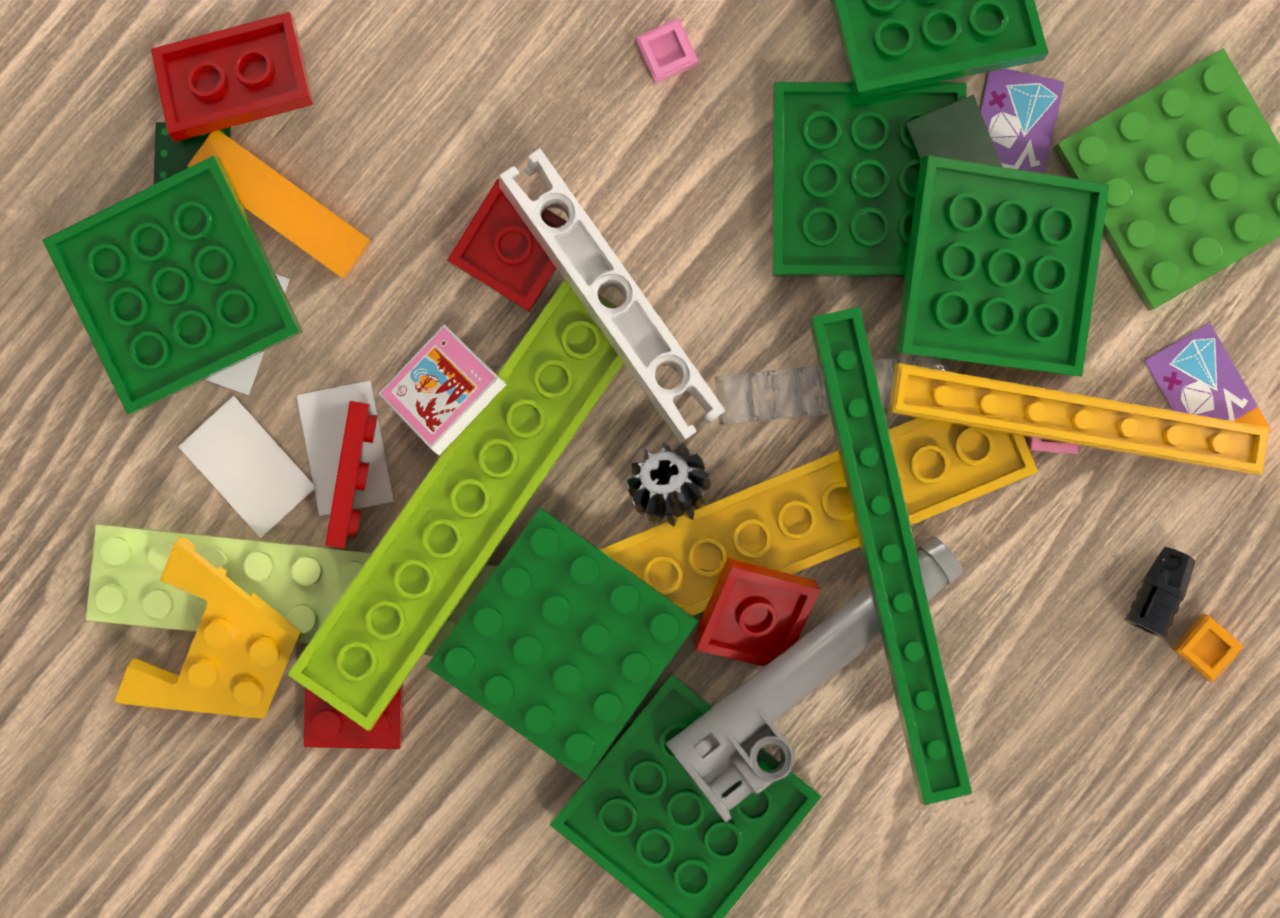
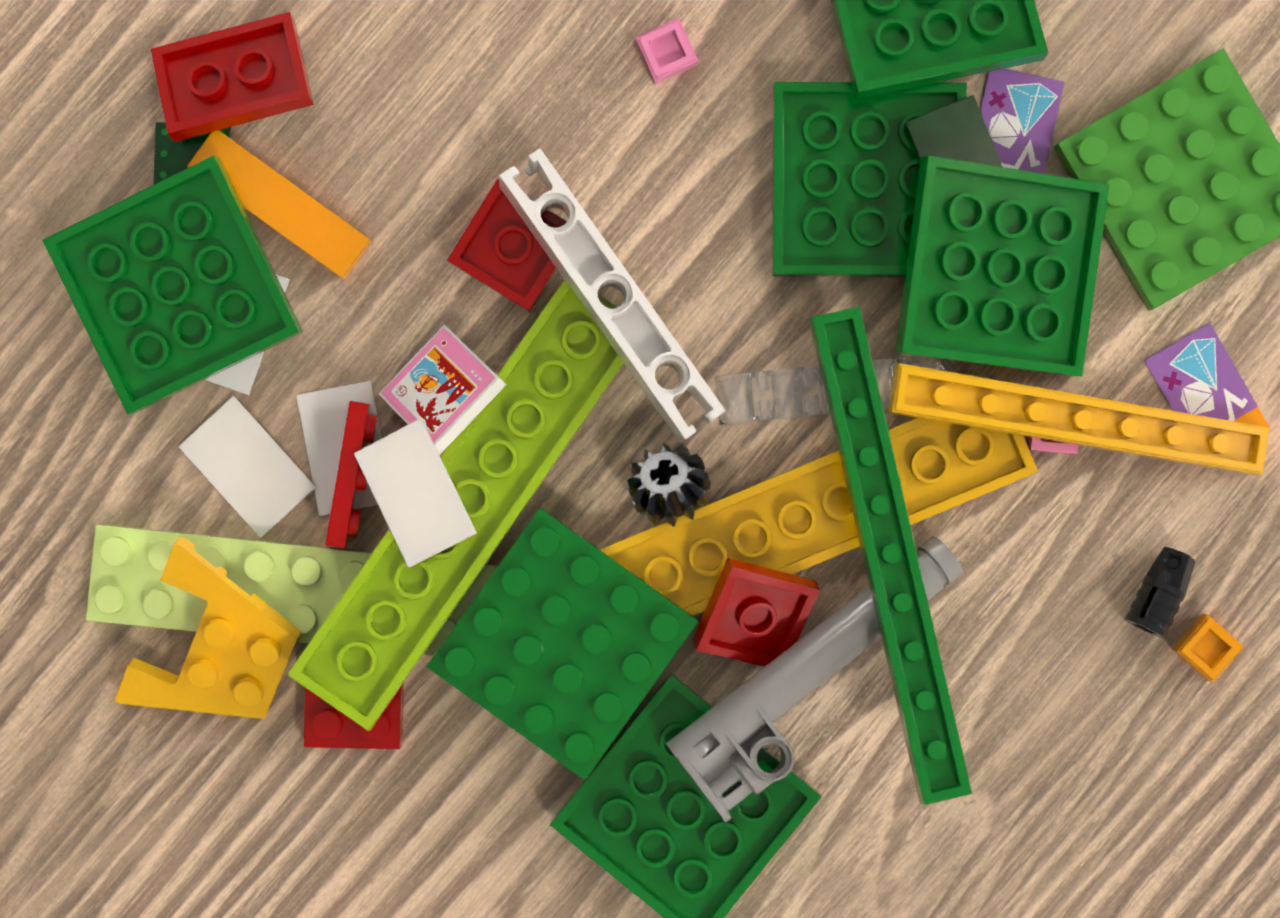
(415, 493): none -> white sticker

